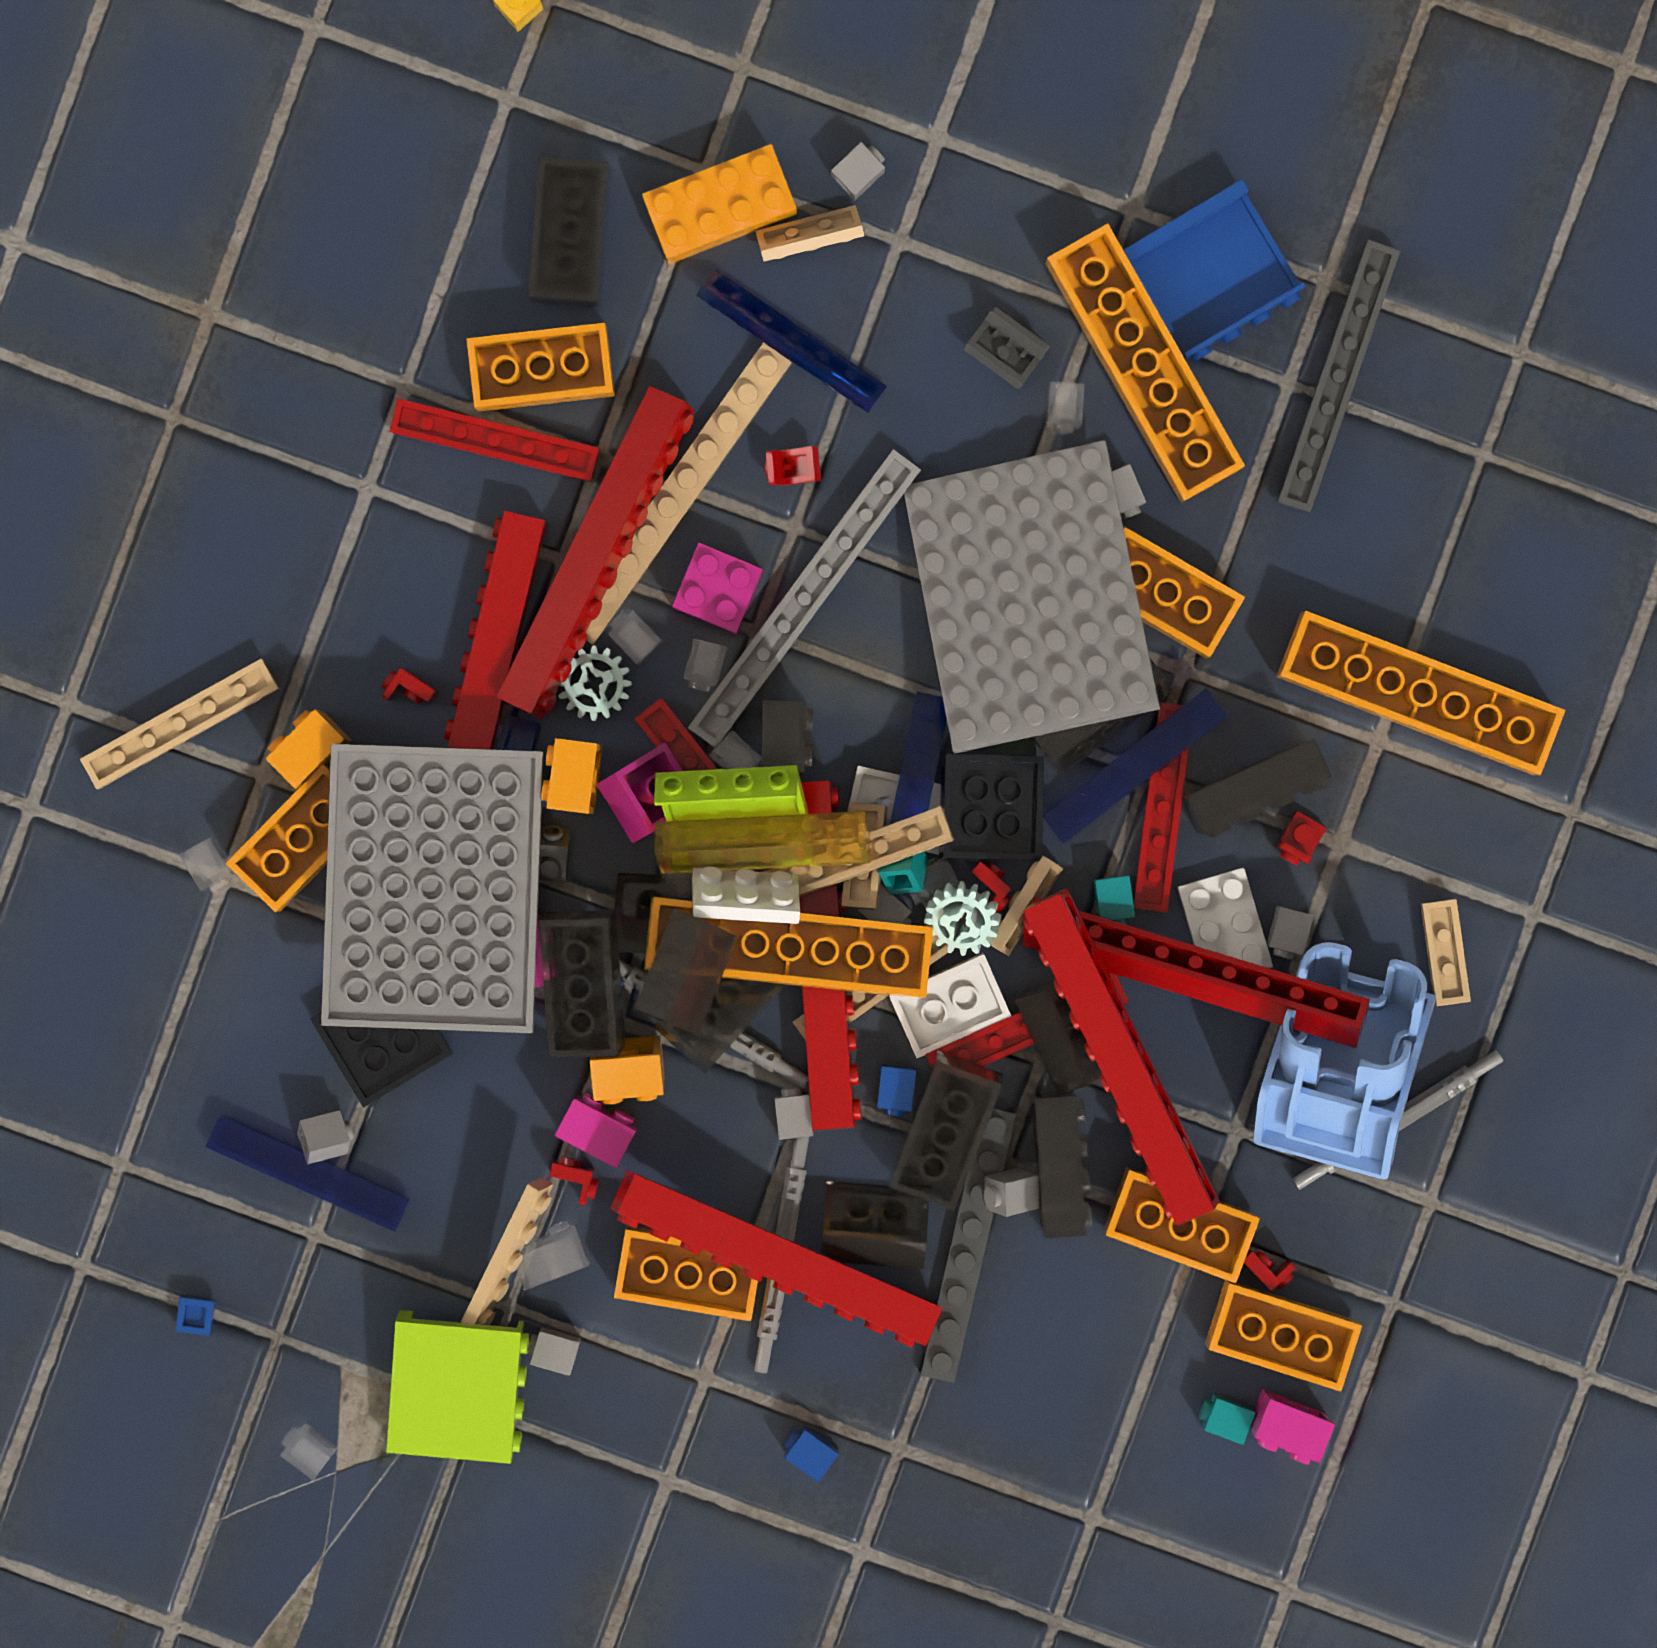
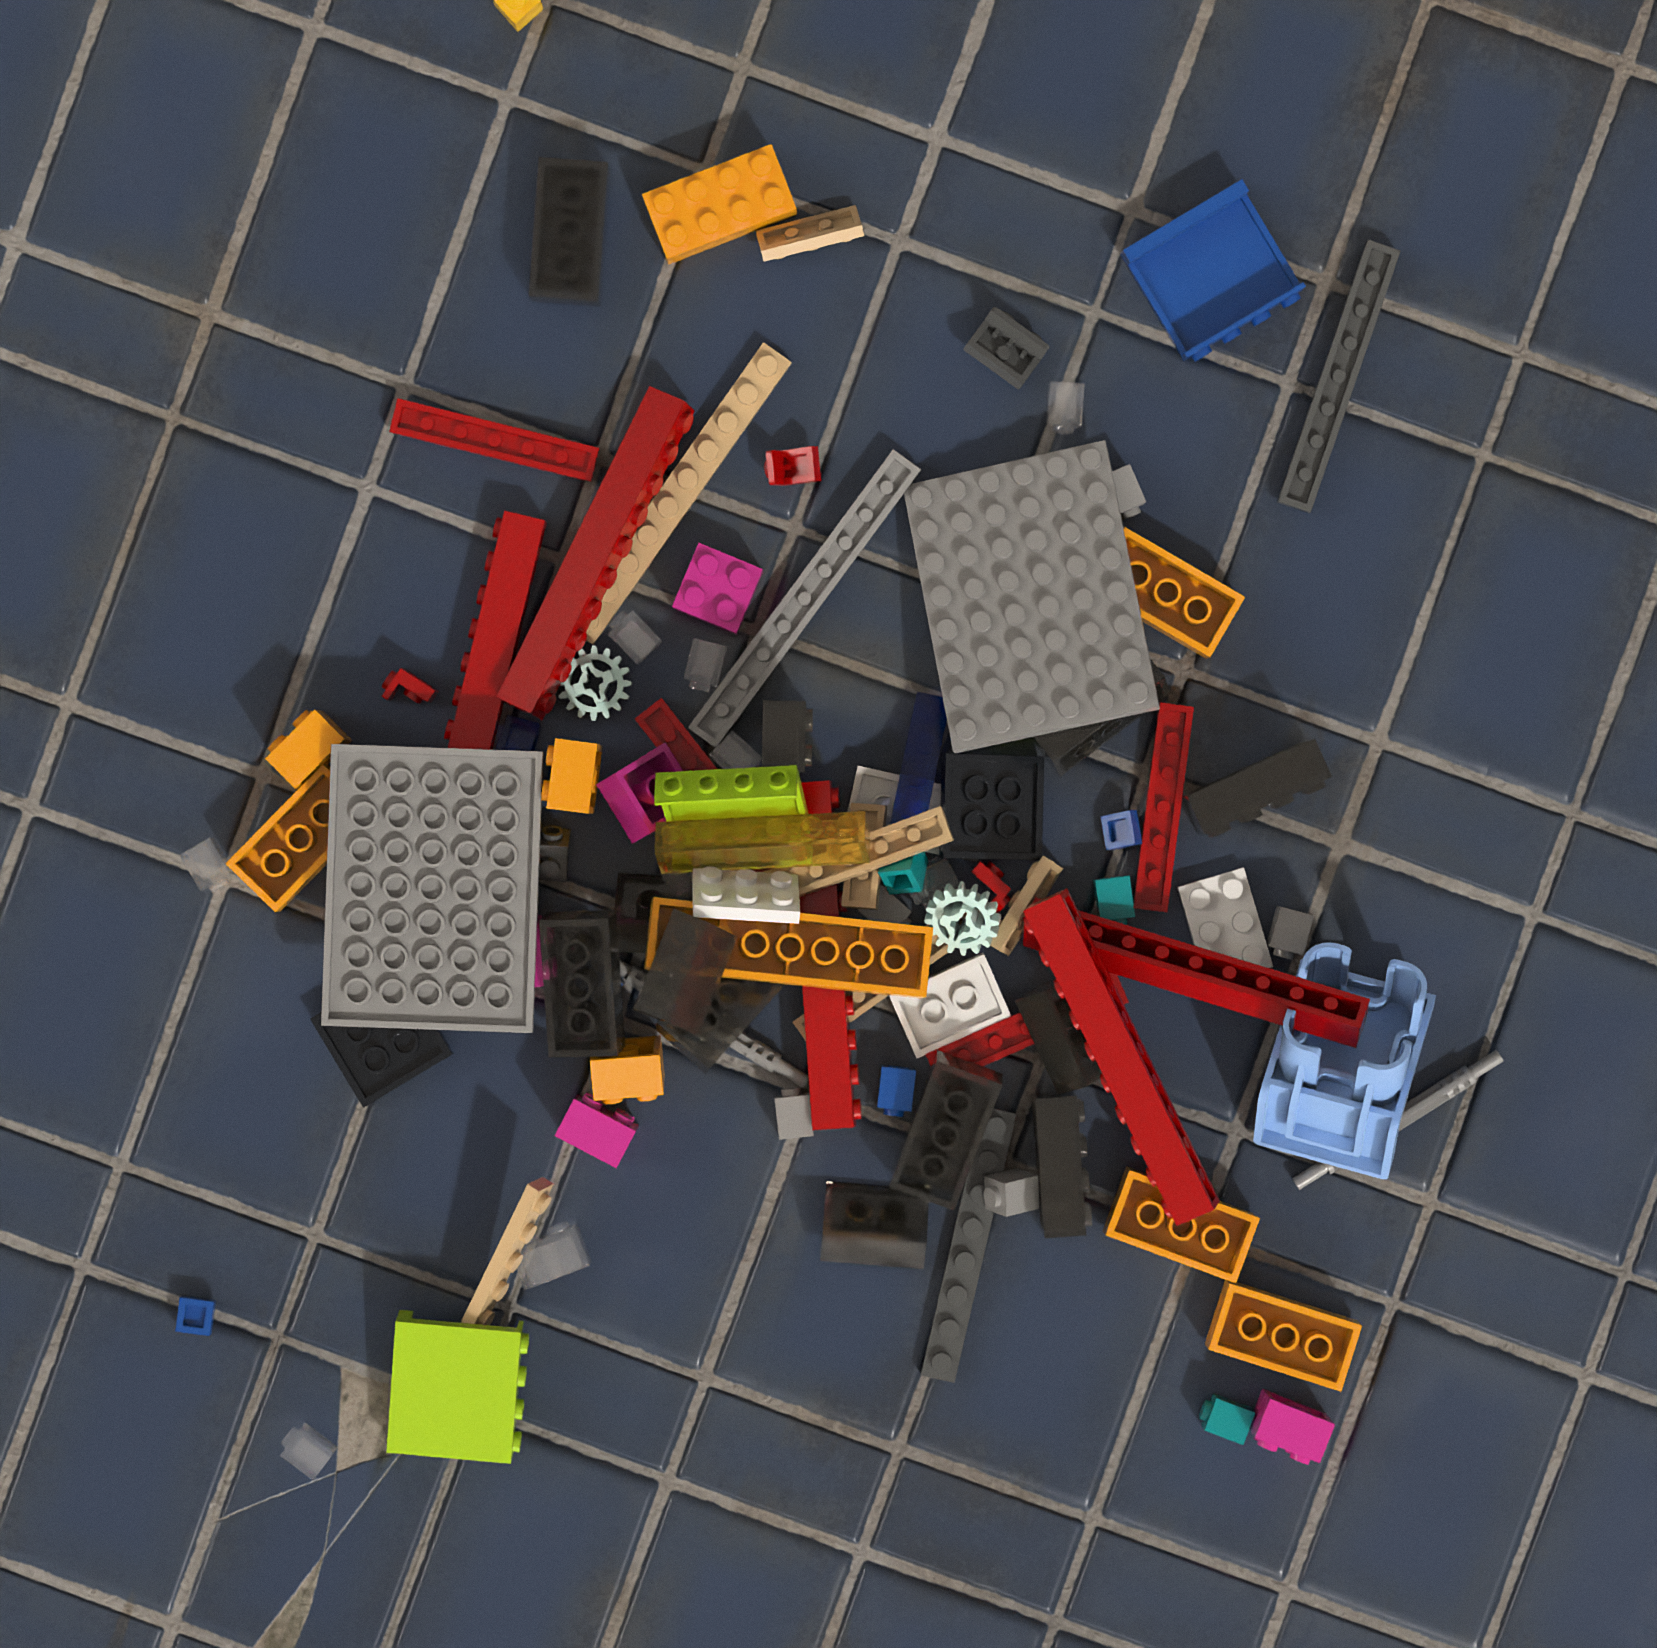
(179, 724): tan plate -> none
(317, 1178): clear blue plate -> none
(324, 1136): light grey brick -> none
(540, 367): light orange brick -> none
(554, 1350): light grey brick -> none
(571, 1170): red bracket -> none
(675, 1278): light orange brick -> none
(775, 1258): red brick -> none
(786, 1228): light grey axle -> none
(791, 341): clear blue plate -> none
(810, 1452): blue brick -> none
(859, 170): light grey brick -> none
(1121, 830): none -> plate
(1135, 766): clear blue plate -> none
(1144, 363): light orange brick -> none
(1261, 1265): red bracket -> none
(1300, 839): red bracket -> none
(1420, 693): light orange brick -> none
(1445, 952): tan plate -> none

